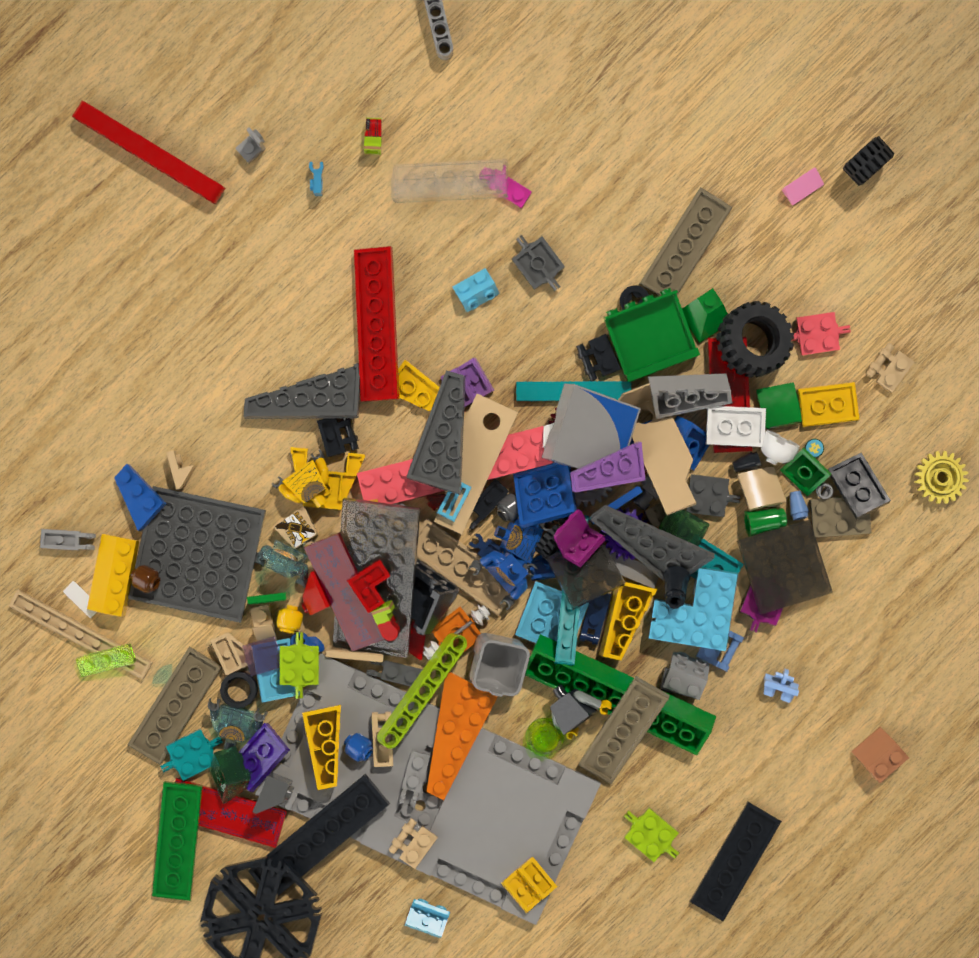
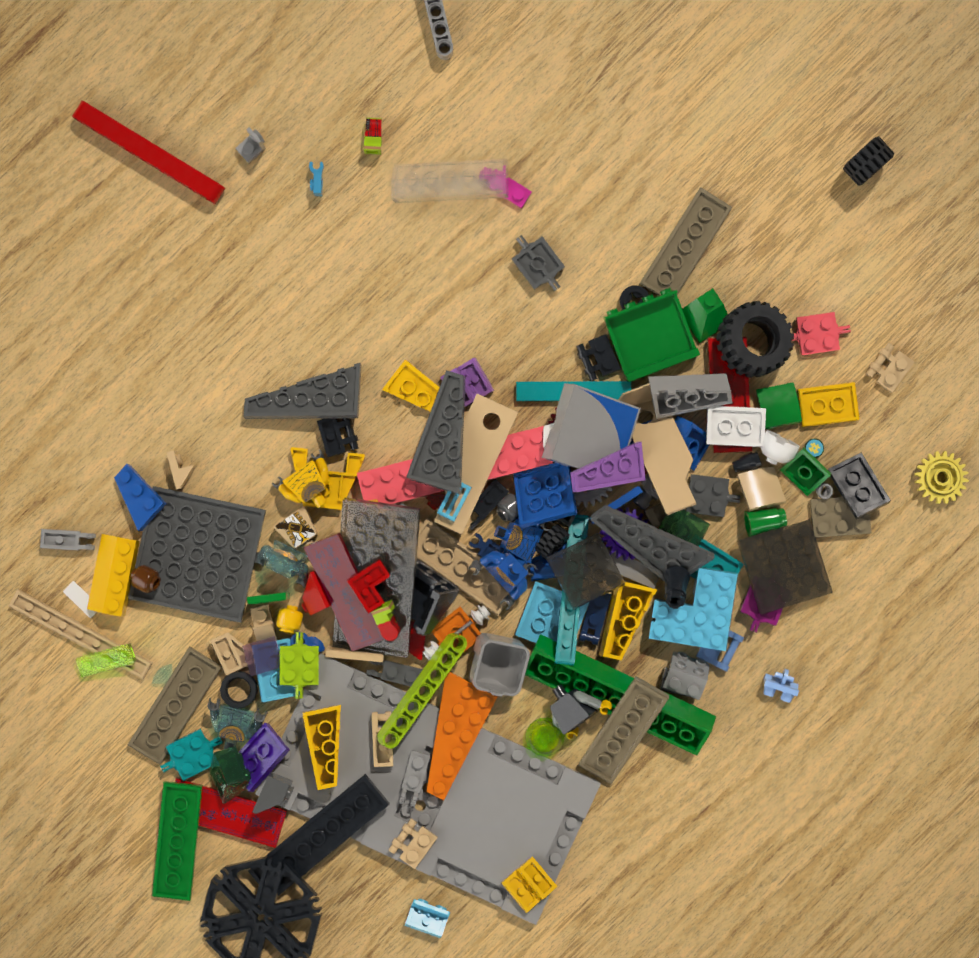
(358, 747): blue head -> none
(376, 324): red plate -> none
(476, 290): medium azure bracket -> none
(577, 539): magenta bracket -> none
(651, 834): lime plate -> none
(735, 861): black tile -> none
(798, 507): medium blue cone -> none
(803, 186): bright pink slope -> none
(880, 755): nougat slope -> none

